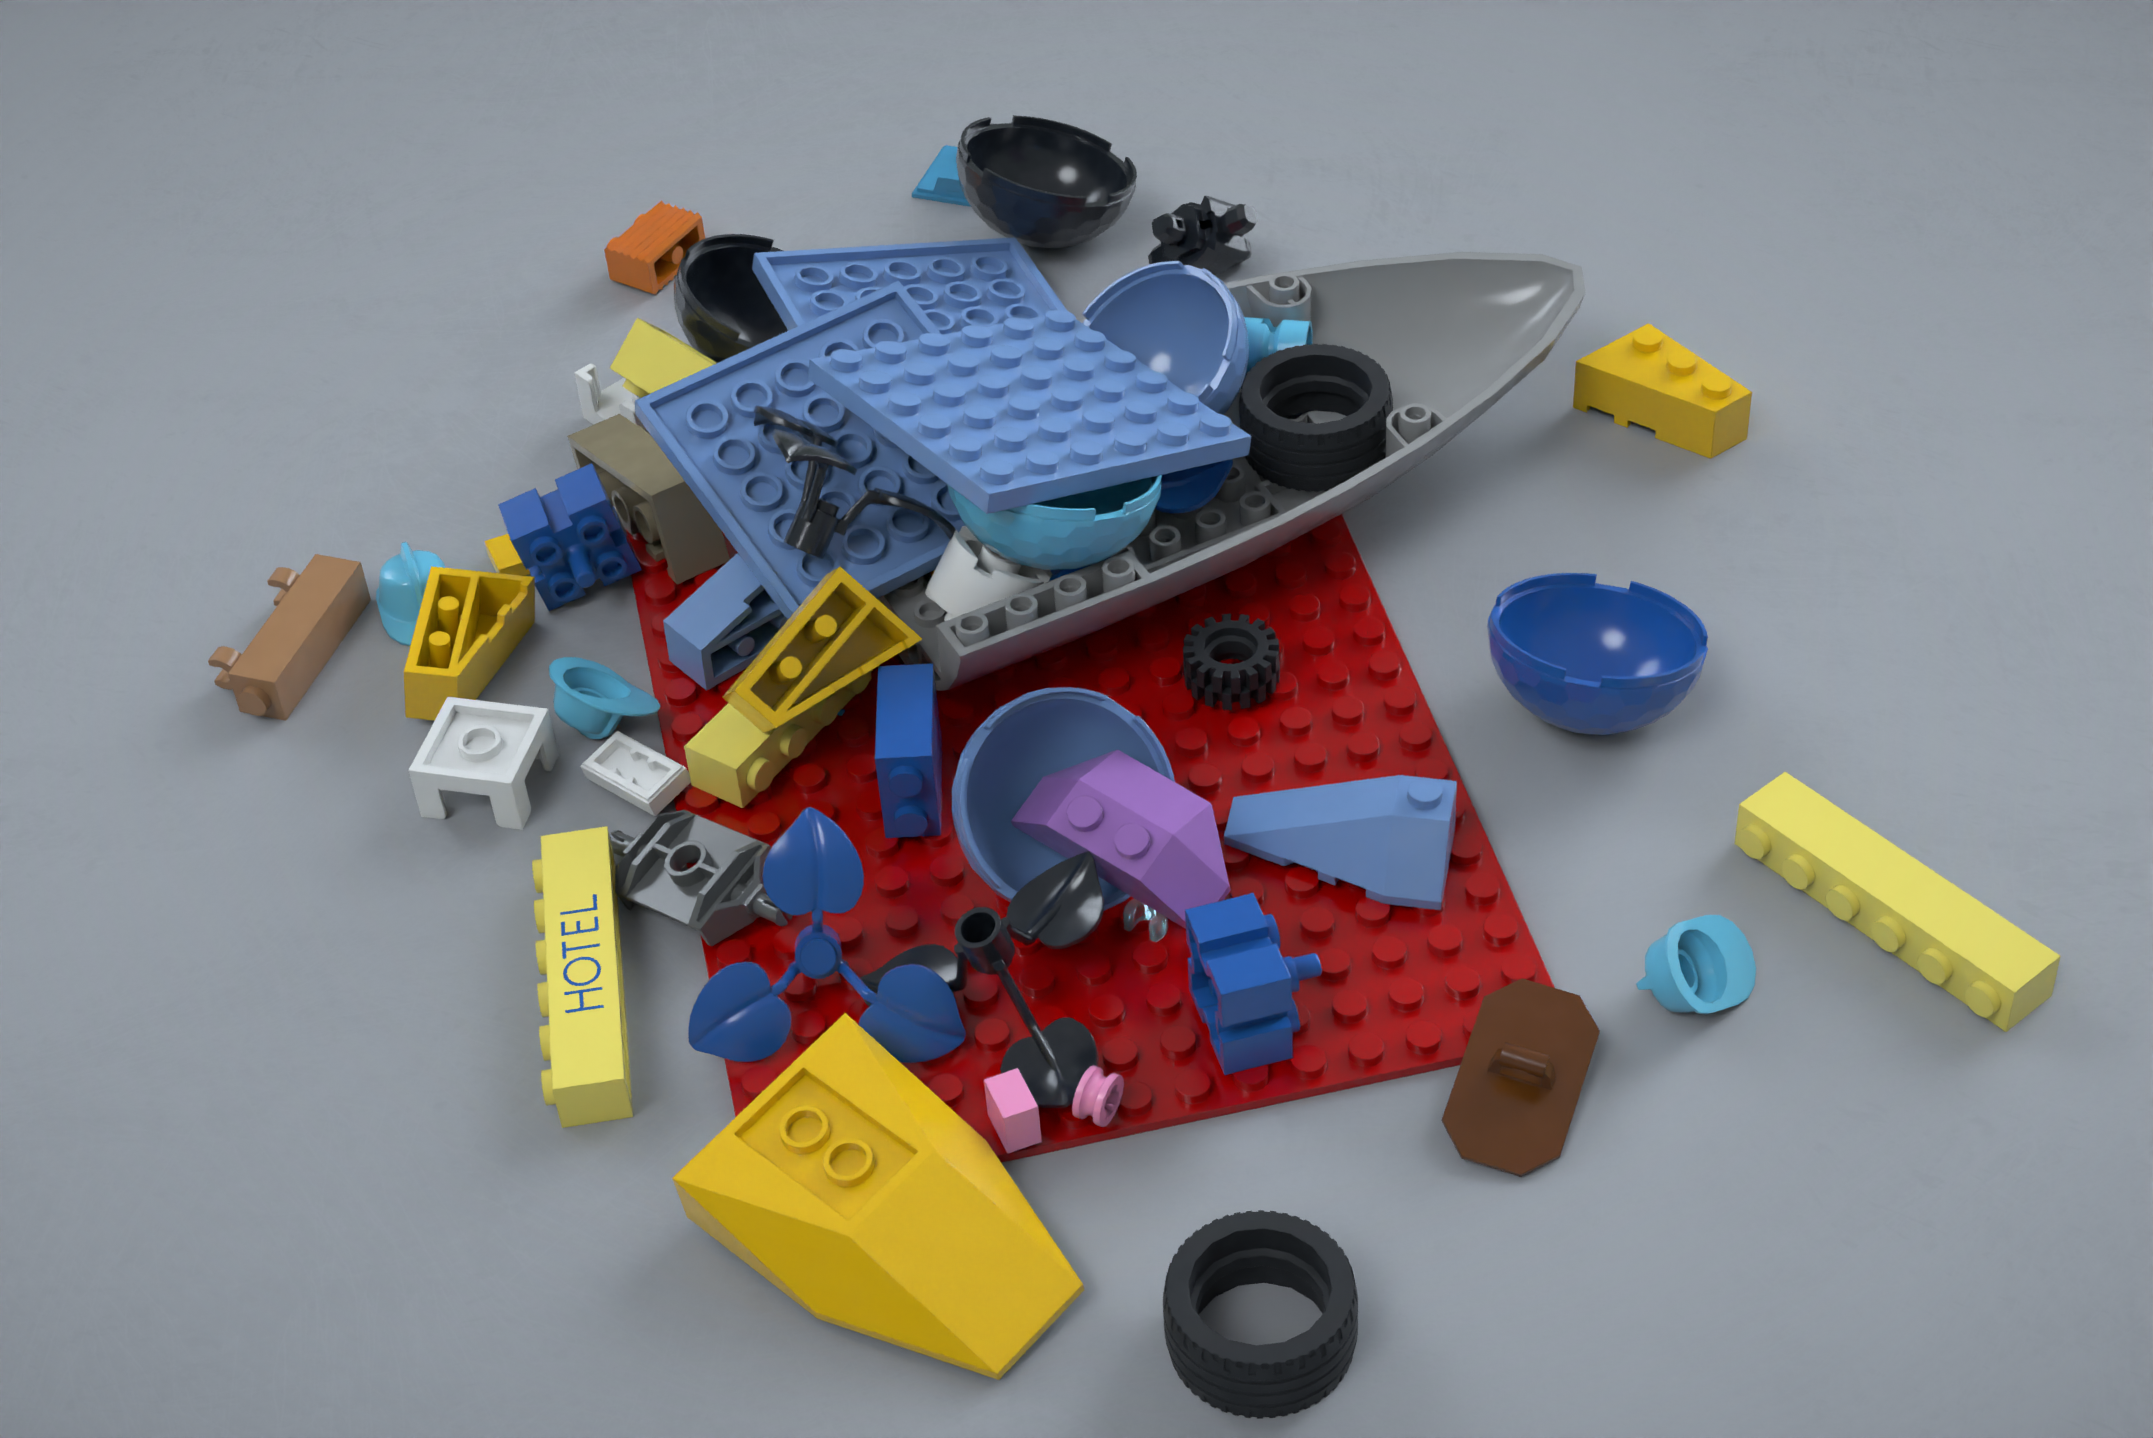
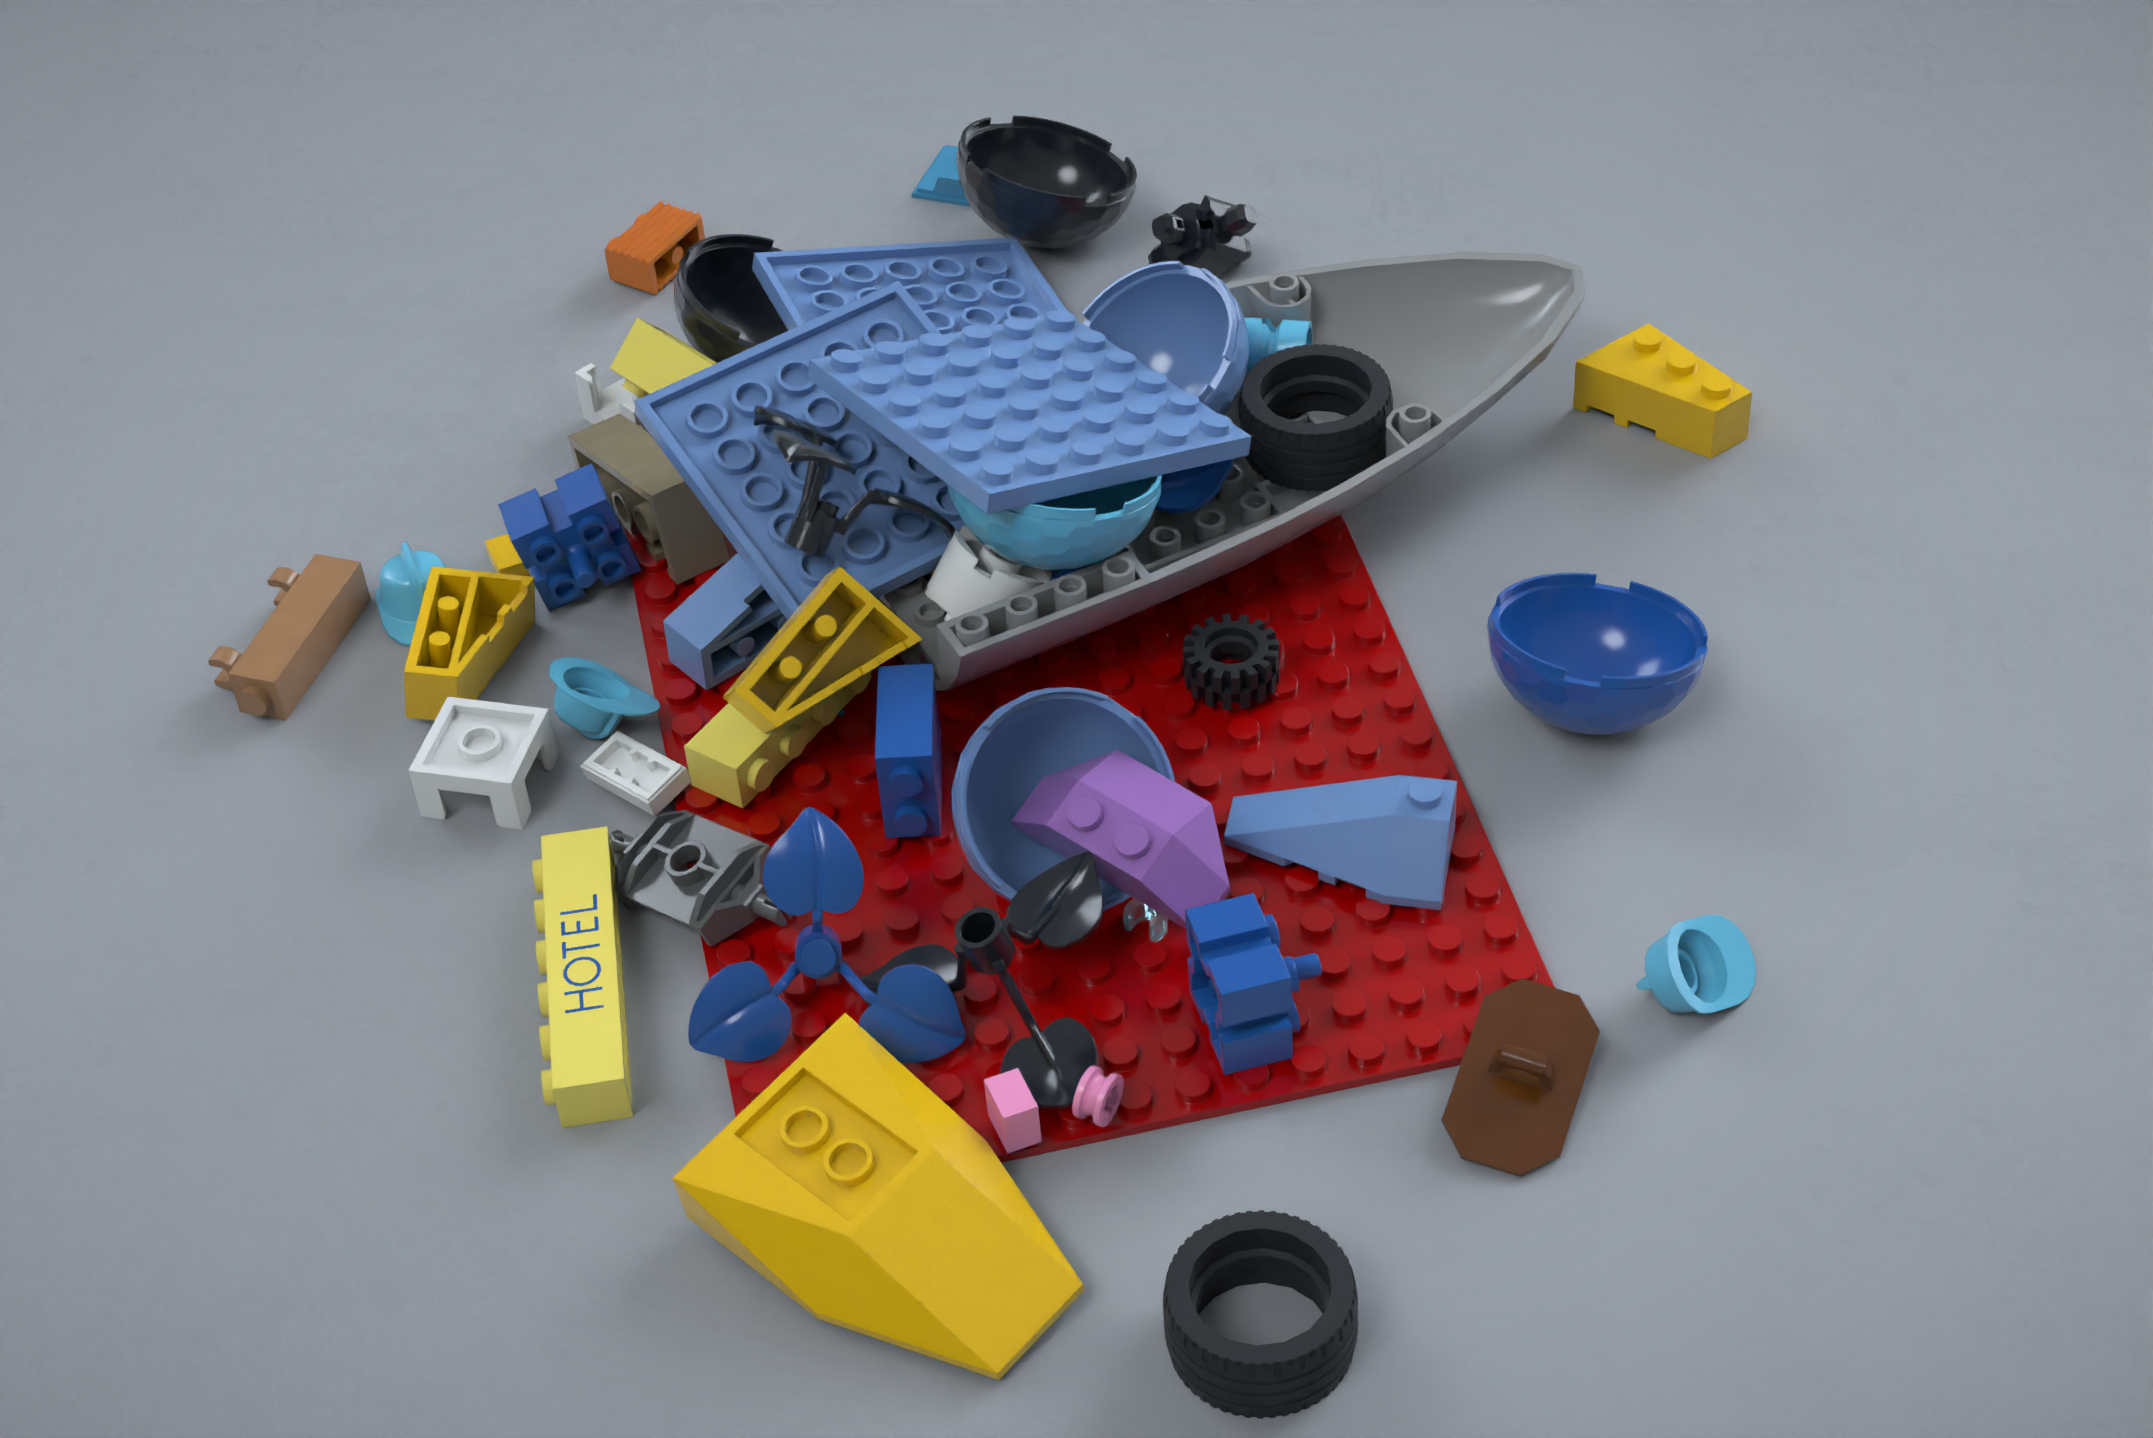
(1897, 901): light yellow brick -> none

